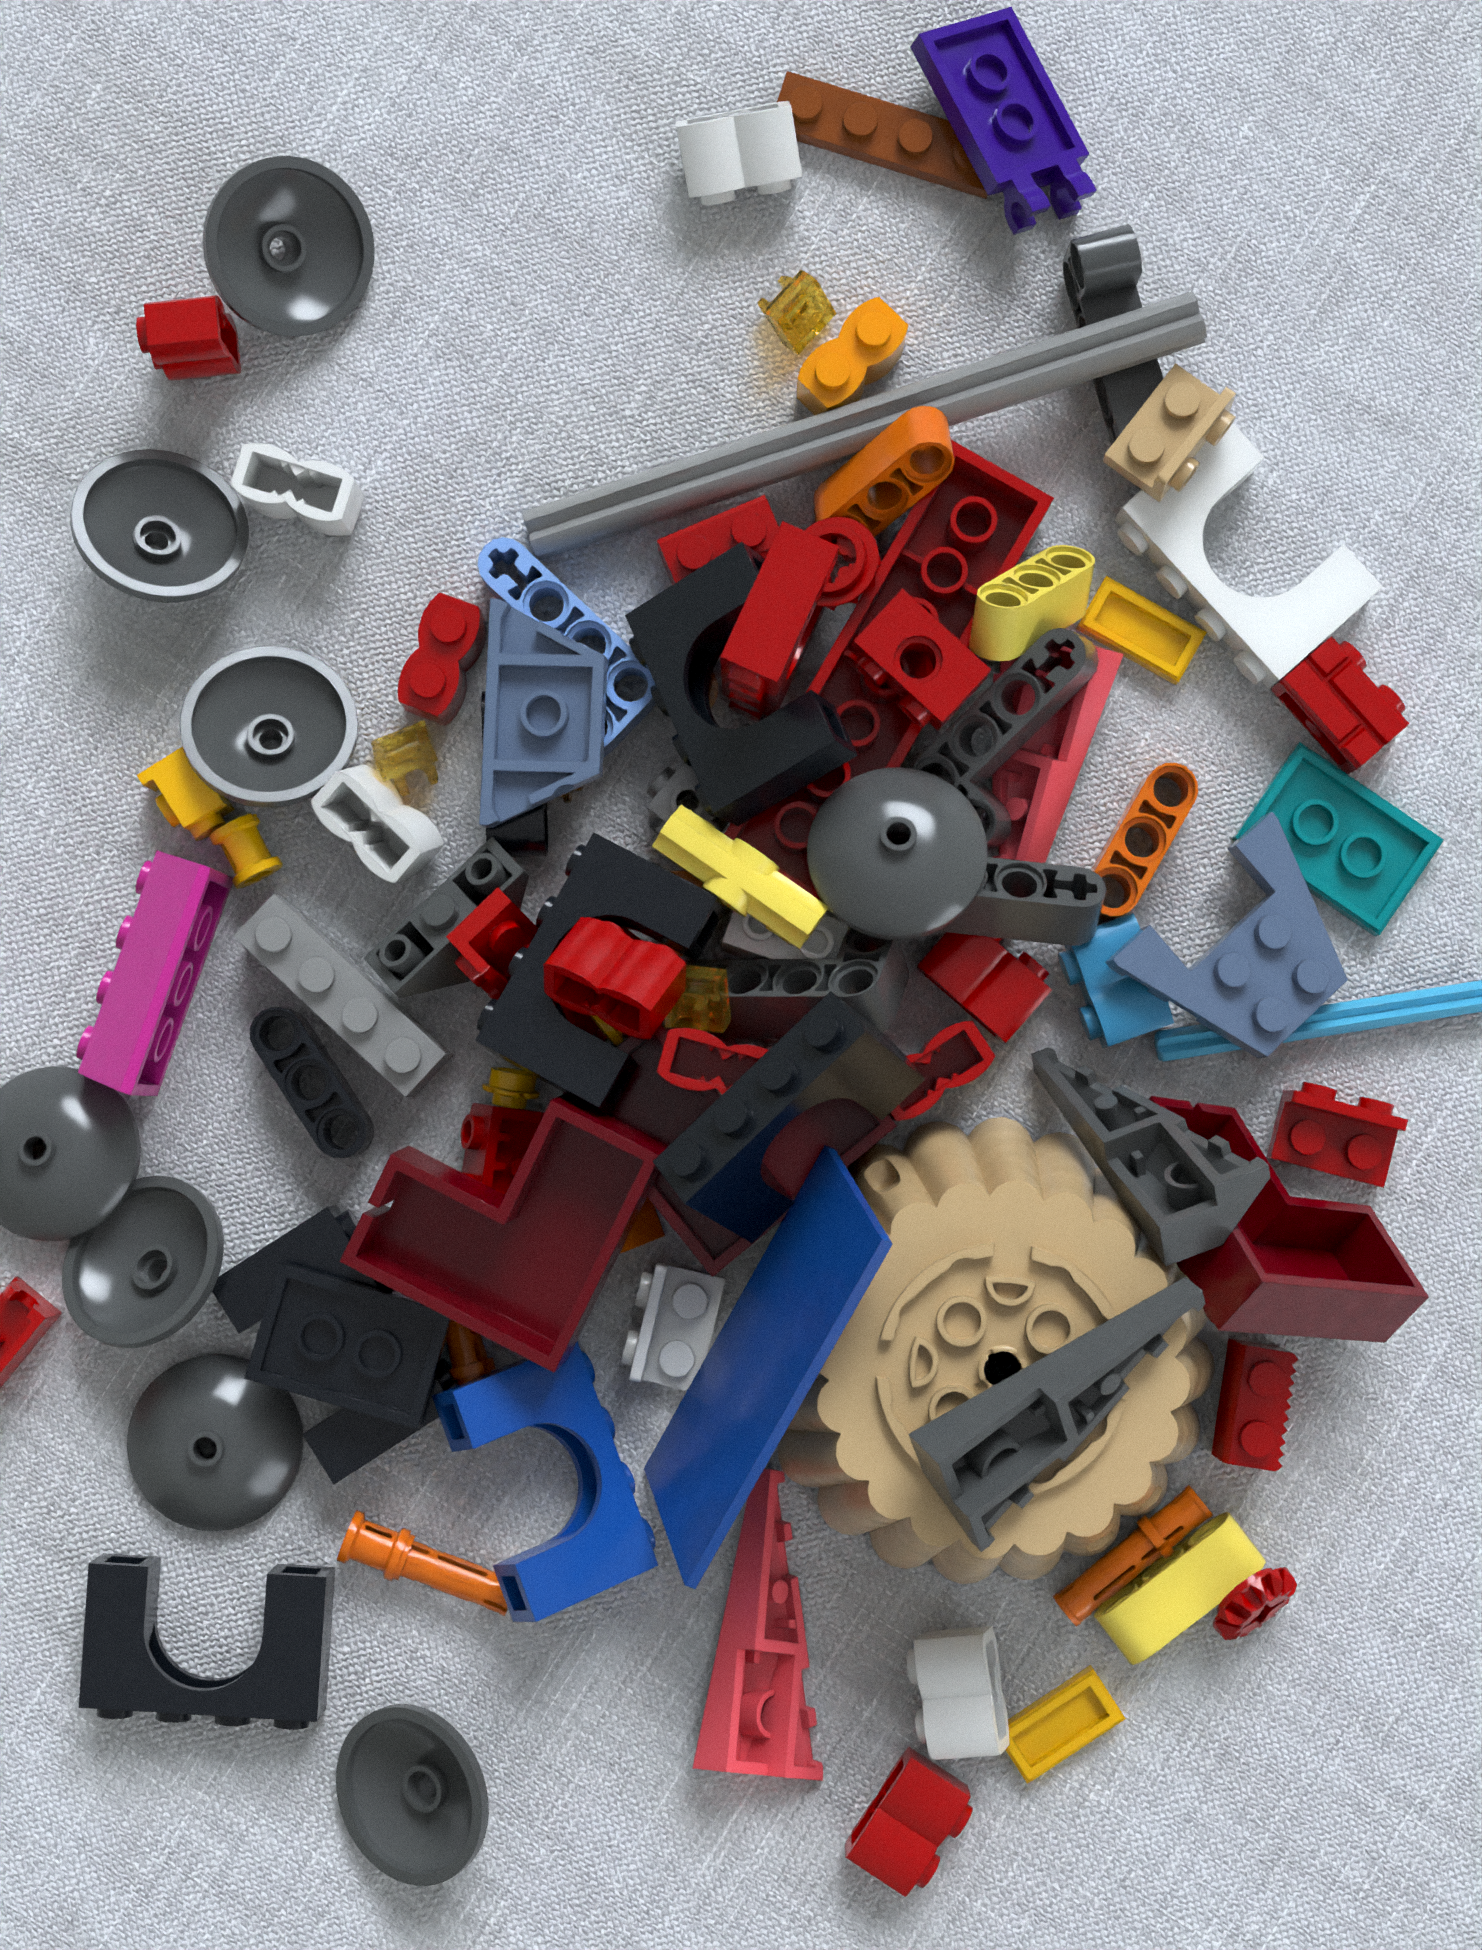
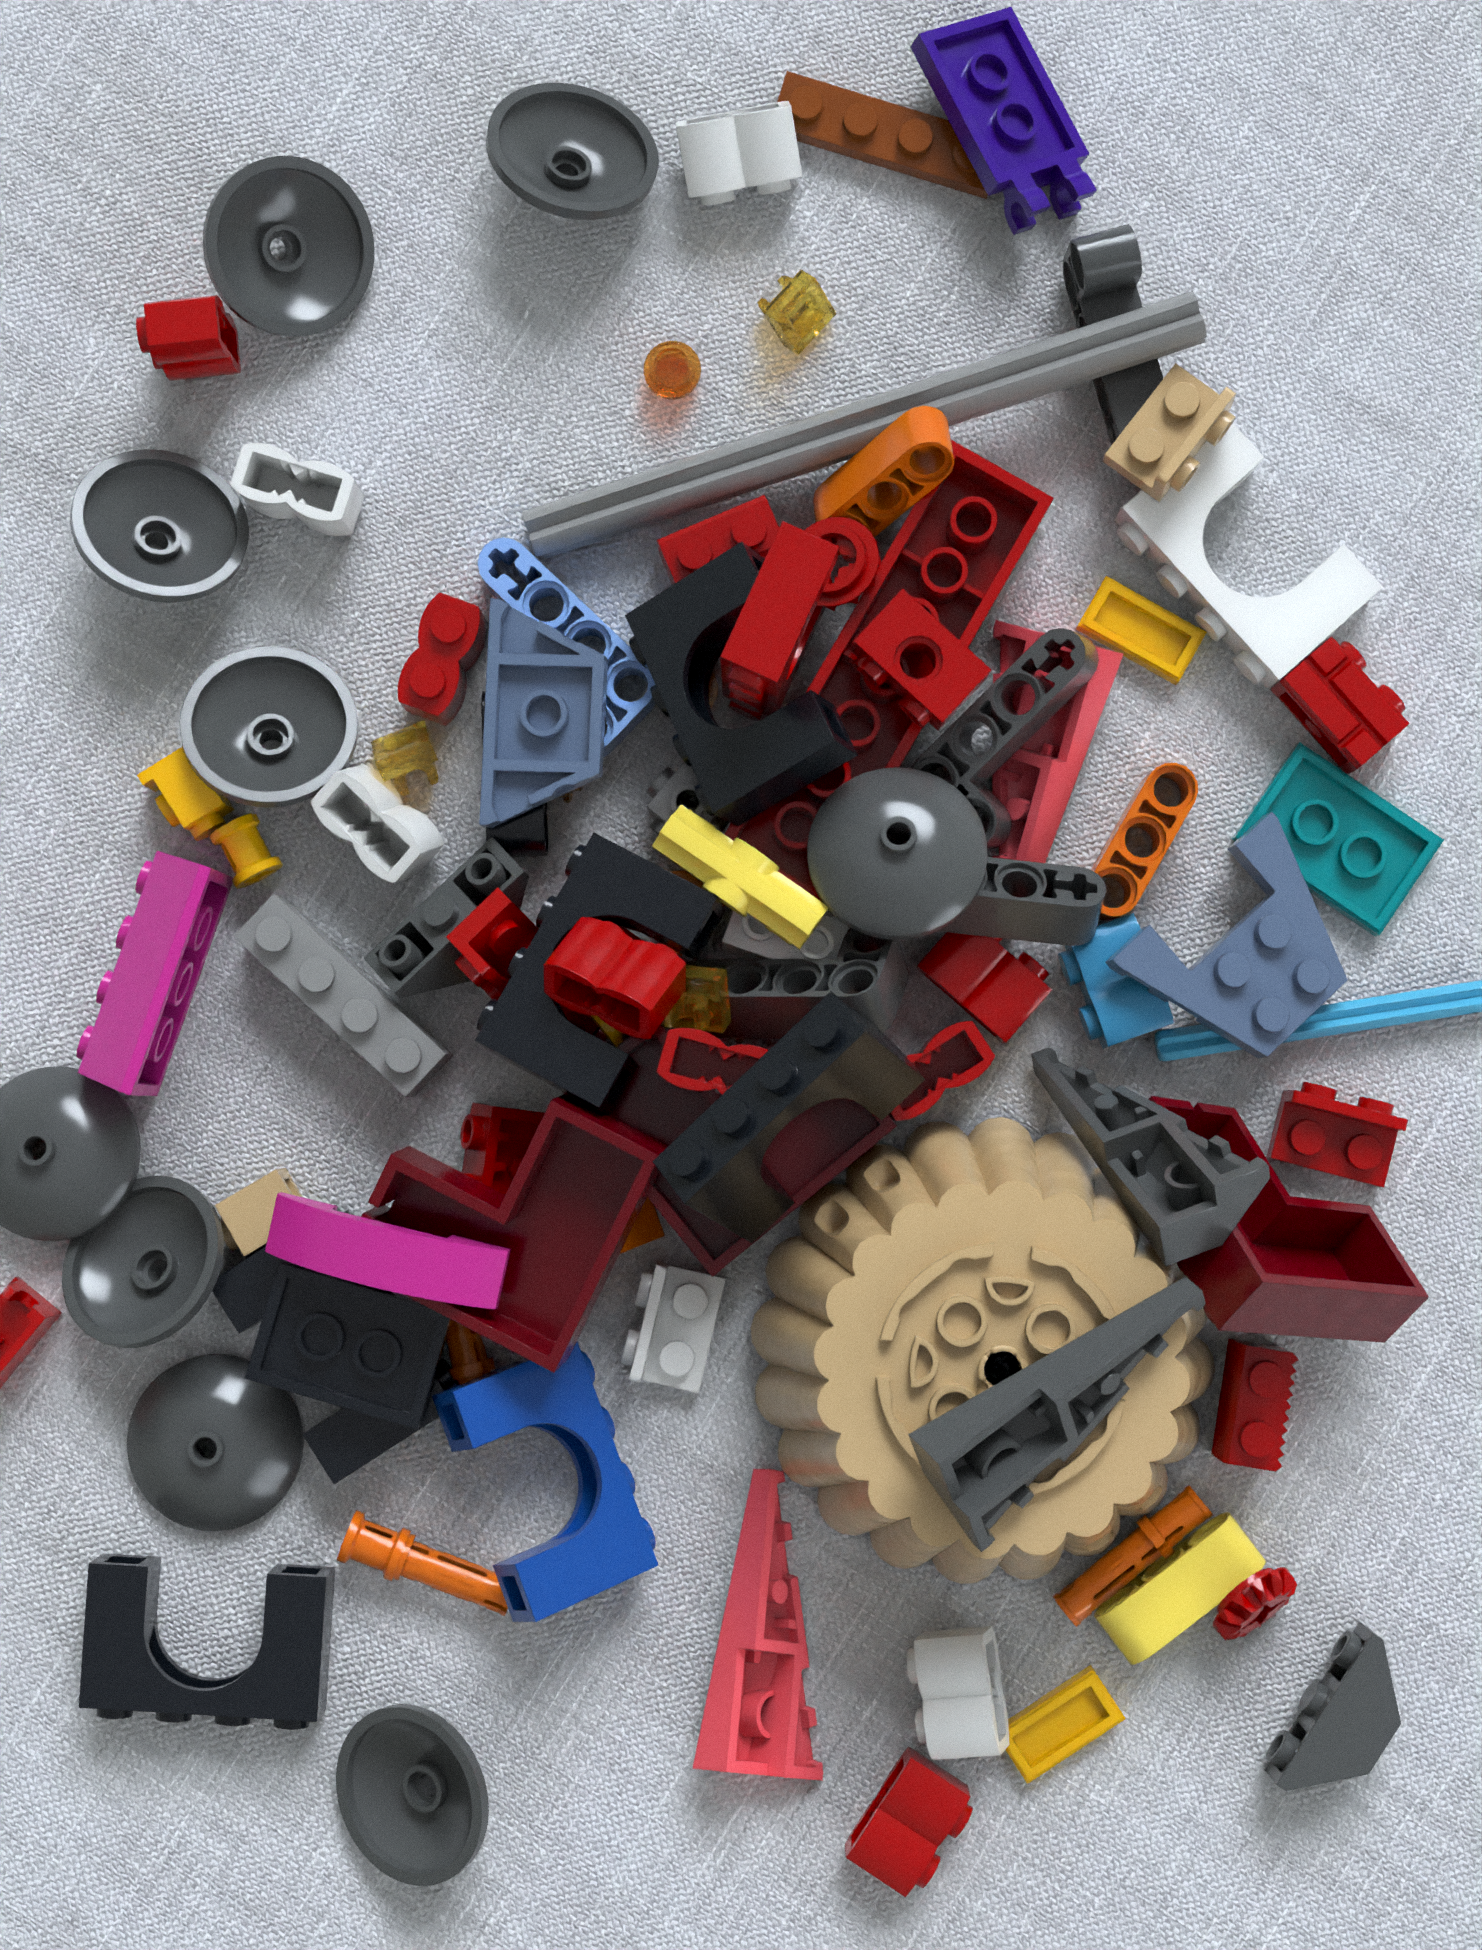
(249, 1212): none -> tan brick
(286, 1069): black beam -> none
(386, 1254): none -> dark pink slope
(511, 1087): yellow plate -> none
(572, 151): none -> dark grey dish
(672, 370): none -> clear orange plate
(764, 1362): blue piece -> none
(861, 355): light orange brick -> none
(1031, 600): light yellow beam -> none
(1341, 1719): none -> dark grey slope

